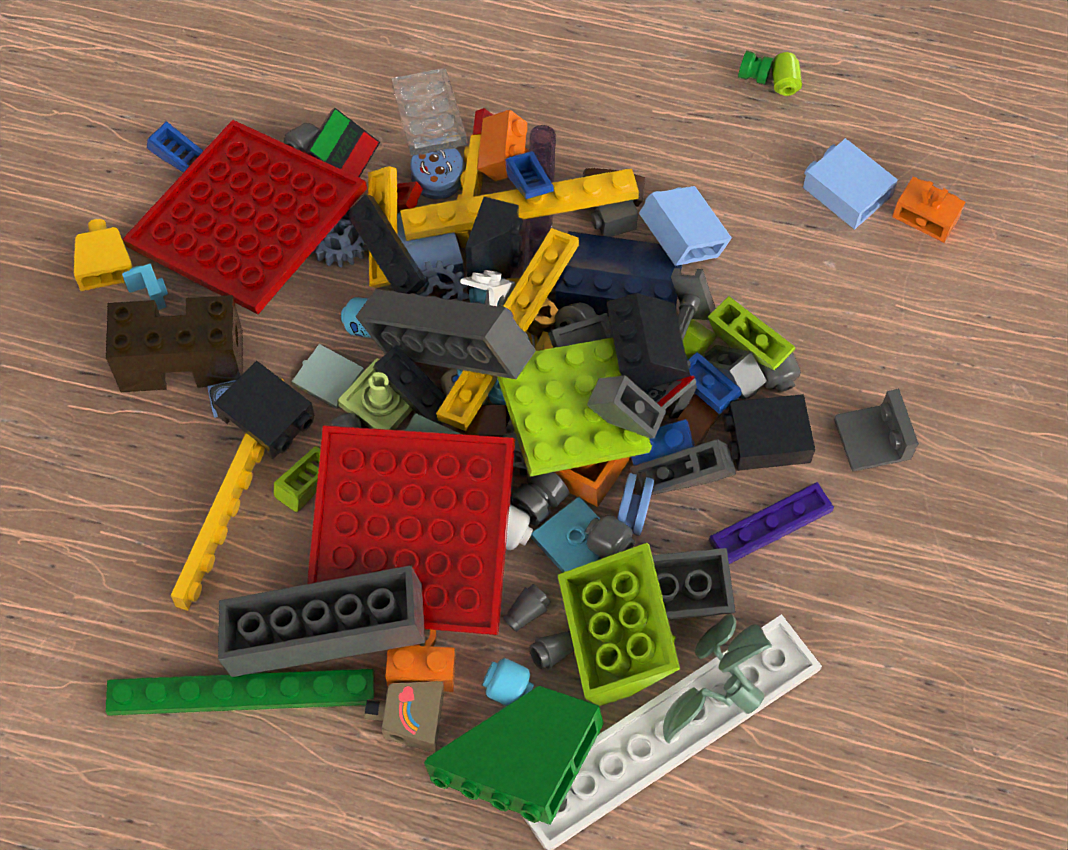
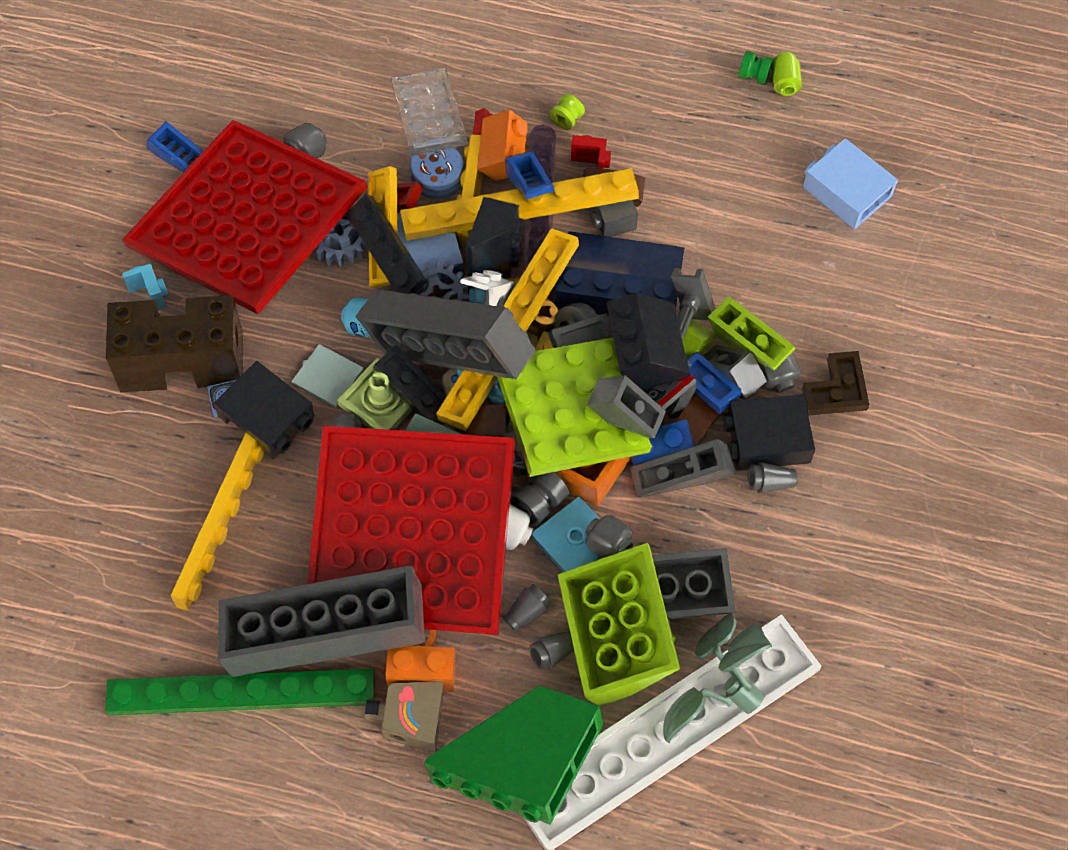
(100, 257): yellow torso -> none
(291, 492): lime slope -> none
(343, 144): tile -> none
(507, 681): medium azure head -> none
(566, 112): none -> lime wheel
(590, 150): none -> red bracket
(634, 507): medium blue head -> none
(684, 225): light blue brick -> none
(769, 477): none -> dark grey cone
(772, 522): dark purple tile -> none
(844, 392): none -> dark brown plate
(877, 434): dark grey bracket -> none
(928, 209): orange brick -> none

